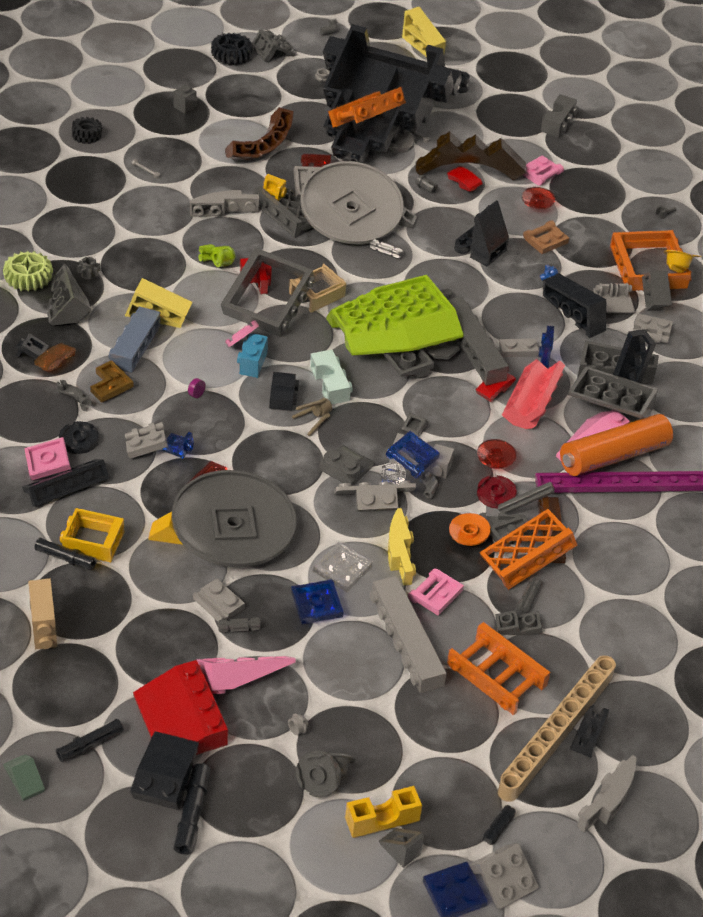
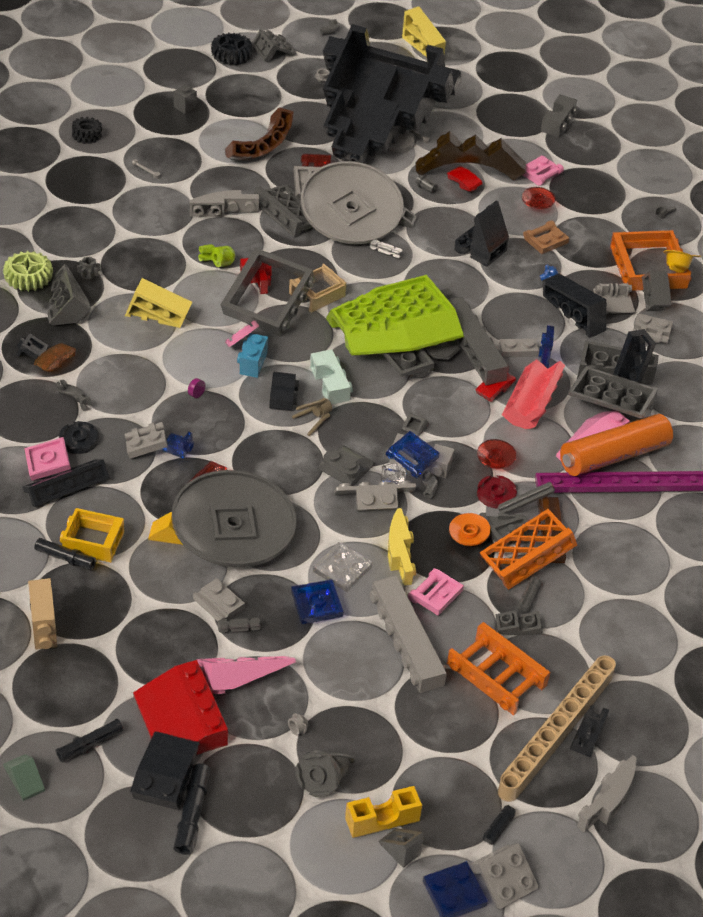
(113, 382): pearl gold plate -> none
(135, 339): sand blue brick -> none
(275, 186): yellow bracket -> none
(366, 107): orange fence -> none
(463, 87): black wheel -> none

